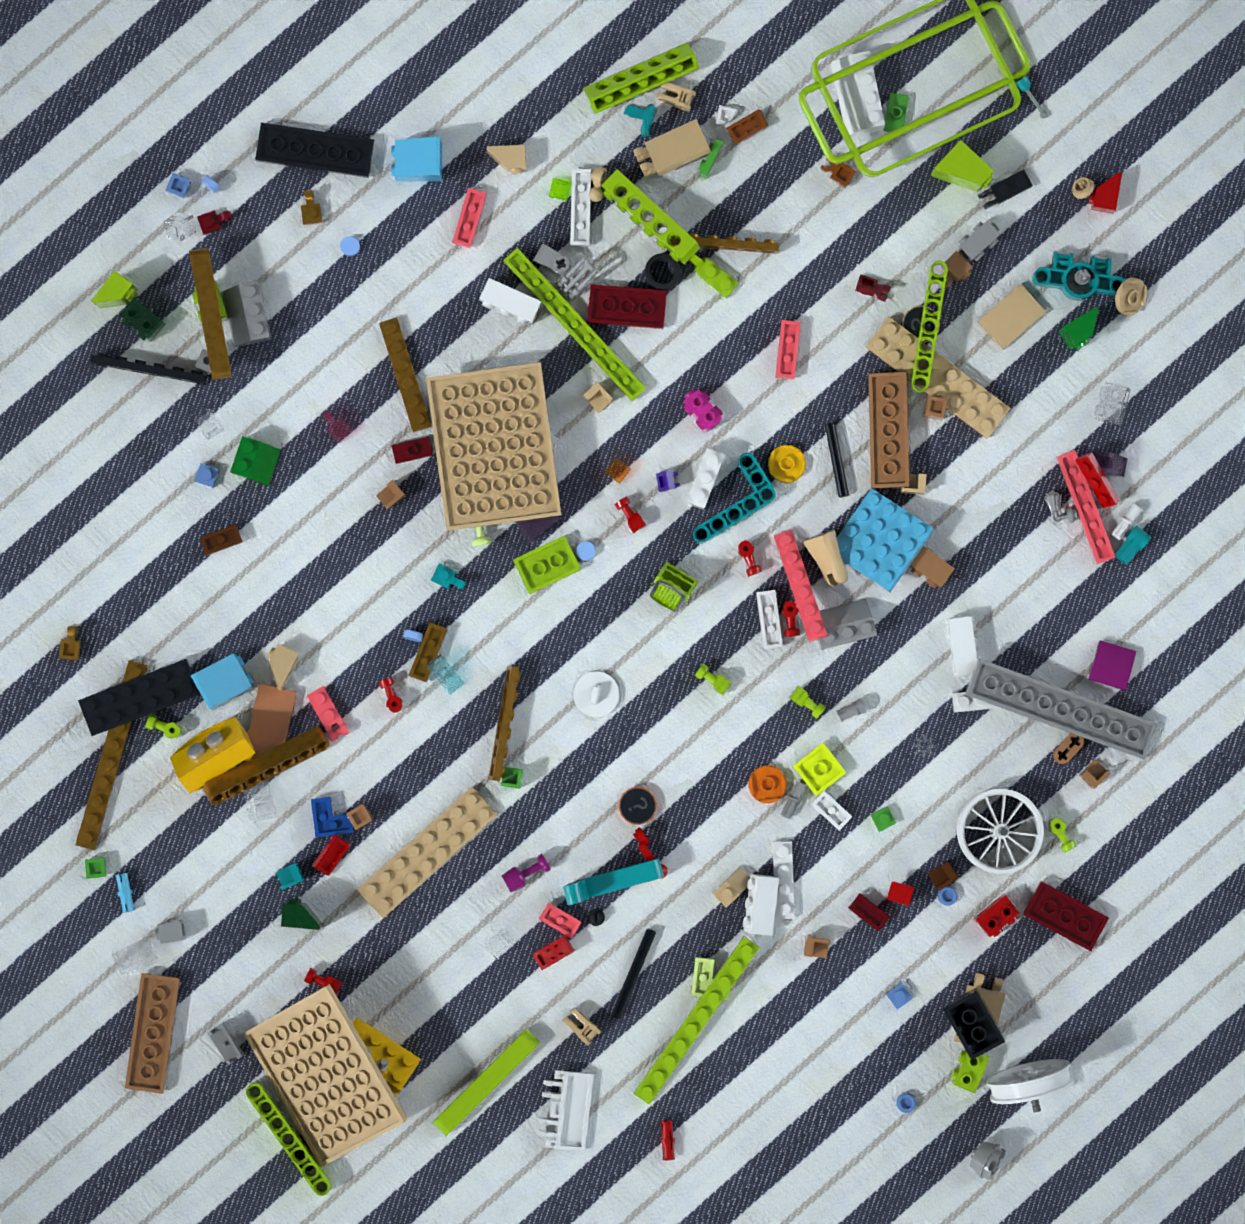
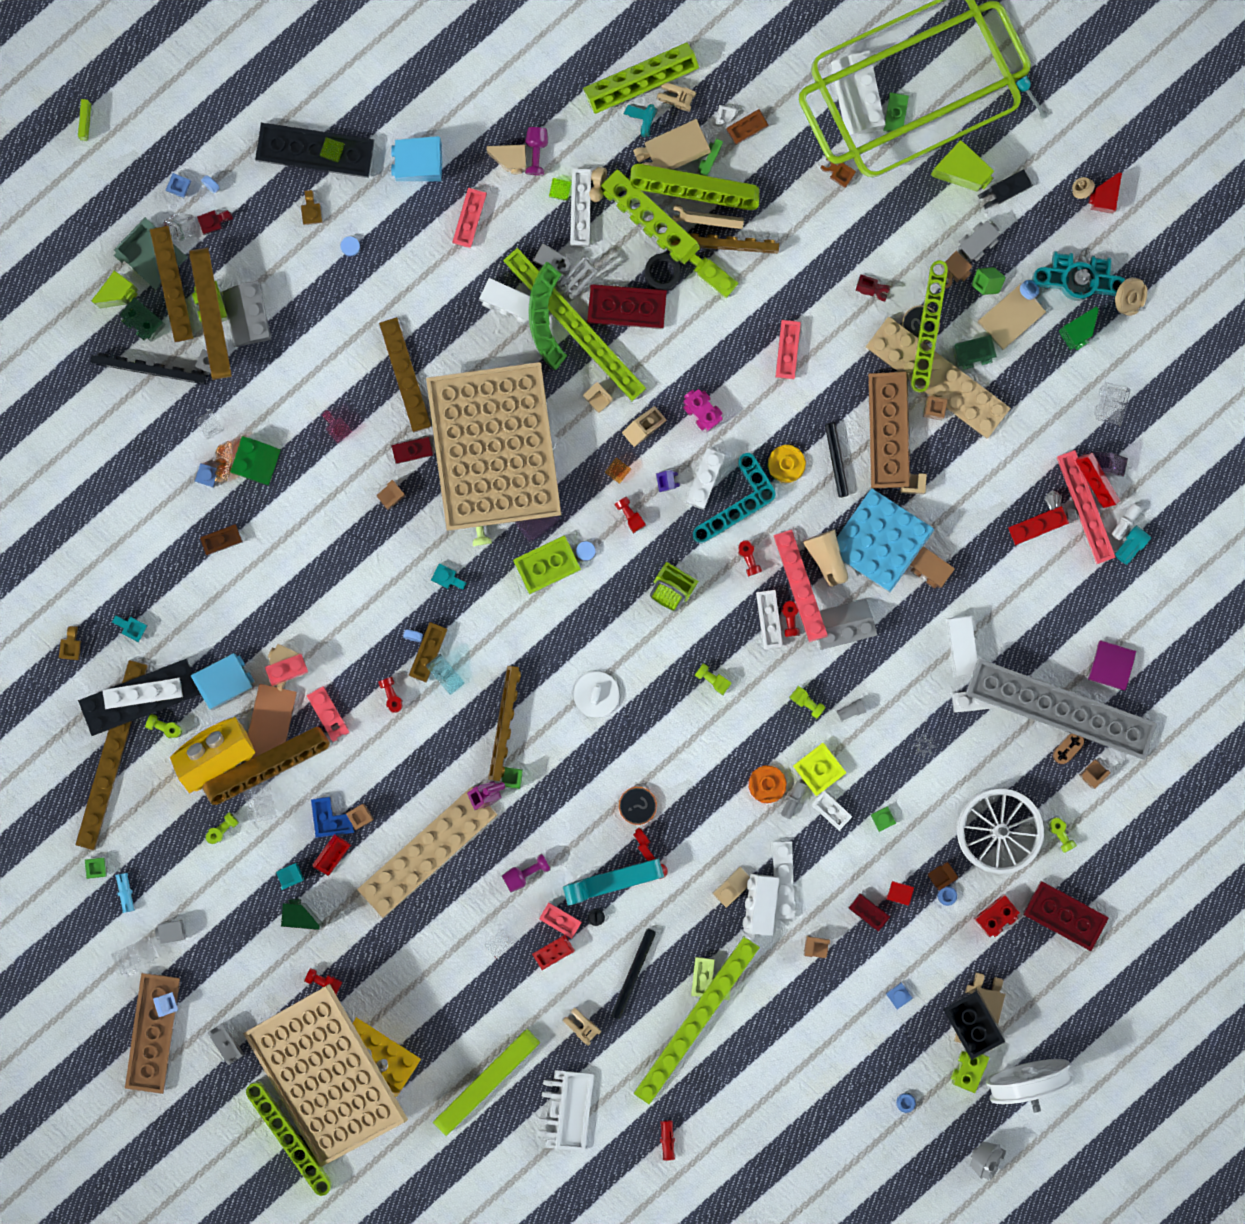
(84, 120): none -> lime tile
(132, 628): none -> teal plate
(139, 253): none -> sand green door
(142, 693): none -> white plate
(165, 1004): none -> light blue plate
(171, 283): none -> pearl gold plate
(216, 834): none -> lime leg
(224, 457): none -> clear orange slope
(286, 669): none -> coral plate
(332, 150): none -> clear neon green tile
(485, 794): none -> magenta brick
(536, 139): none -> magenta piece
(539, 316): none -> bright green tile
(644, 426): none -> tan slope
(694, 187): none -> lime beam
(708, 219): none -> tan tile
(973, 352): none -> clear green brick
(988, 281): none -> bright green panel
(1029, 289): none -> light blue tile
(1038, 525): none -> red plate

